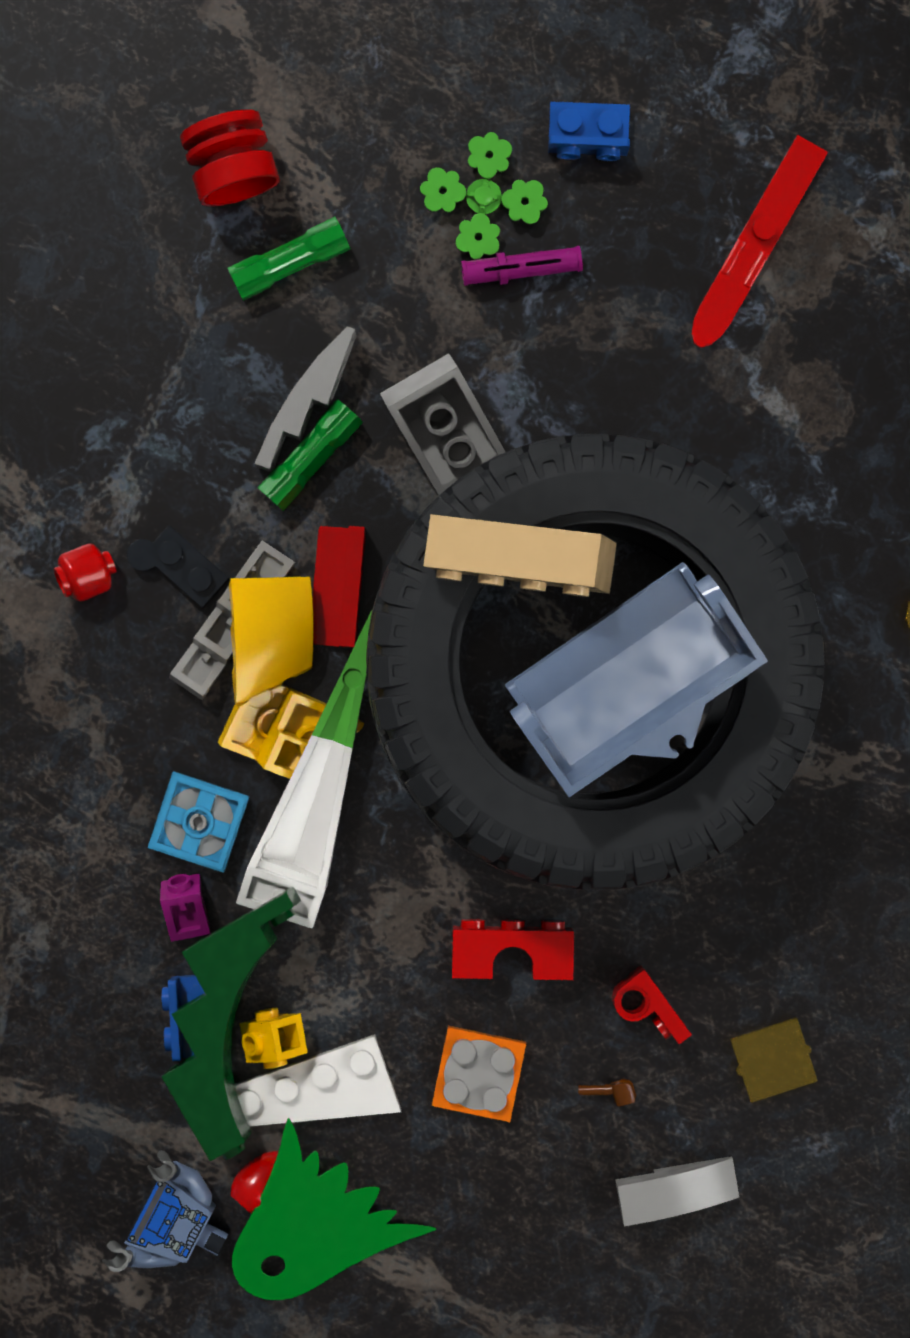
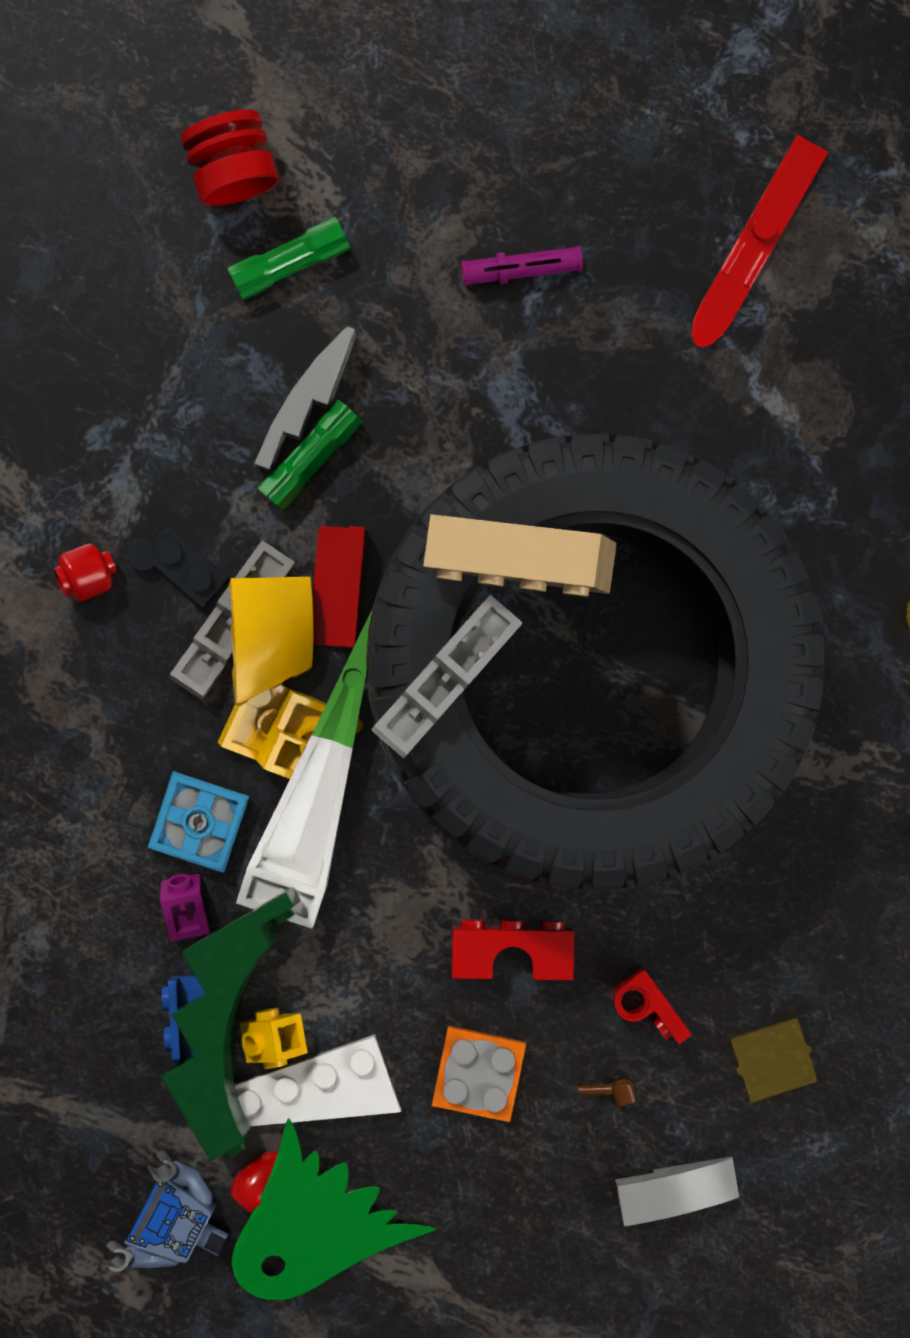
(442, 422): light grey slope -> none
(446, 676): none -> light grey slope
(483, 196): bright green plant -> none
(589, 130): blue bracket -> none
(634, 679): sand blue piece -> none

